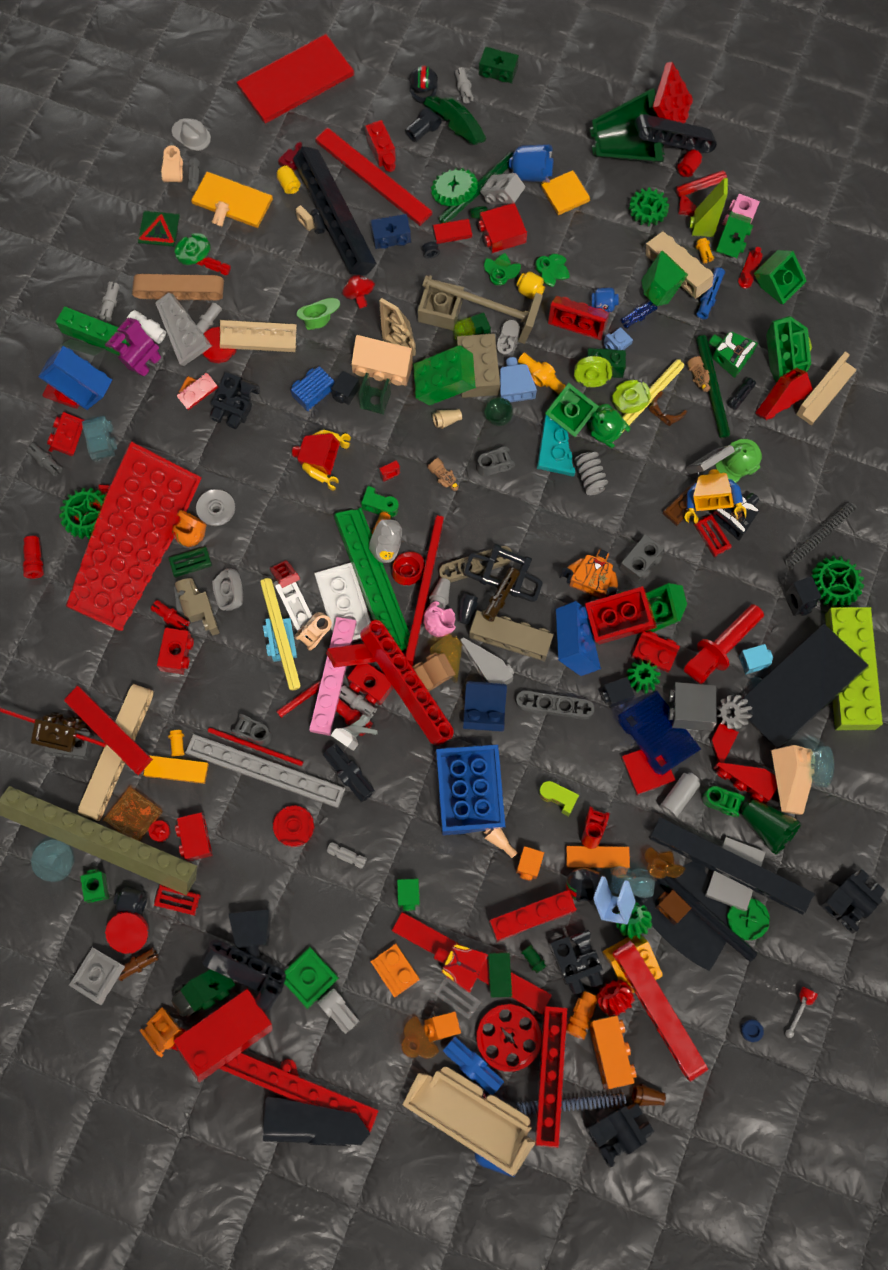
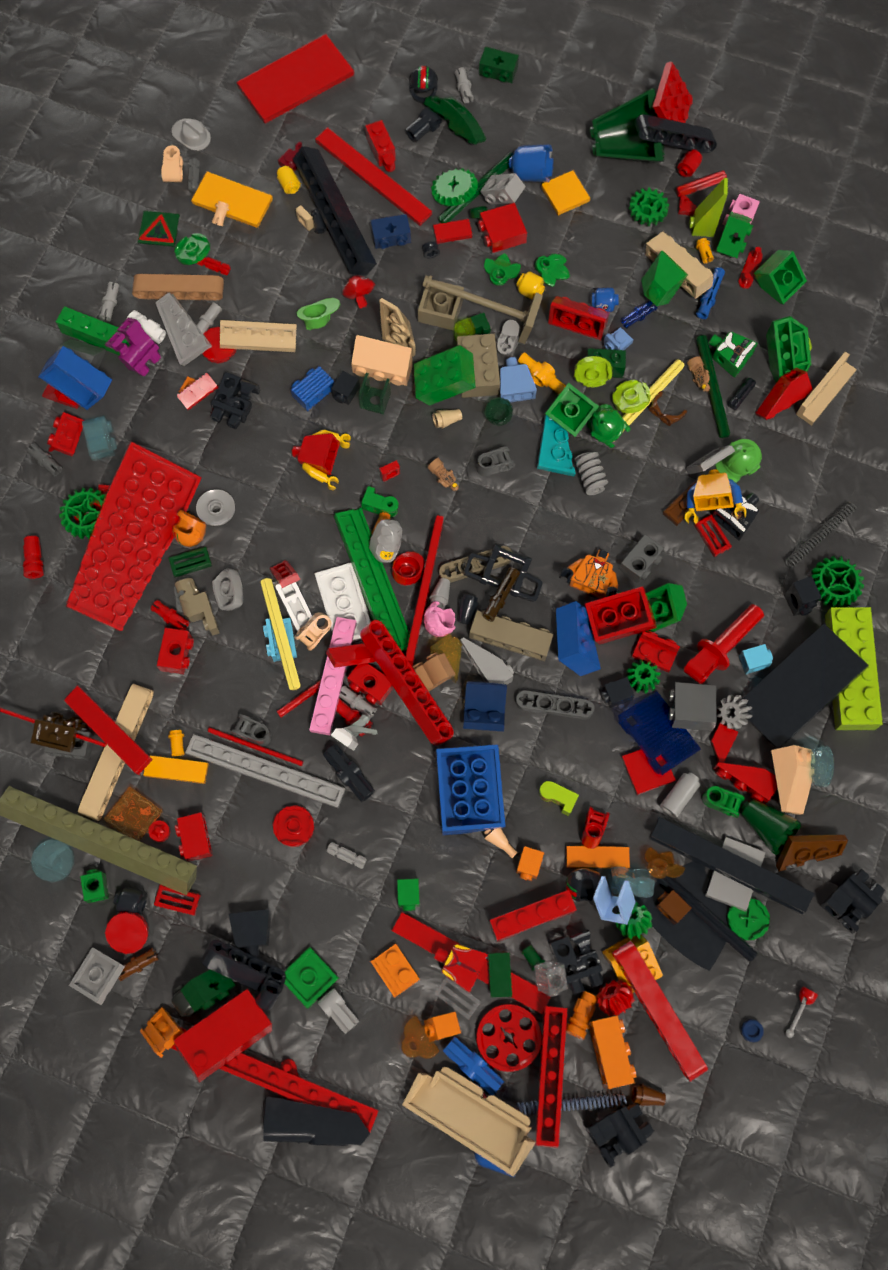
(551, 977): none -> clear brick
(809, 847): none -> reddish brown wing

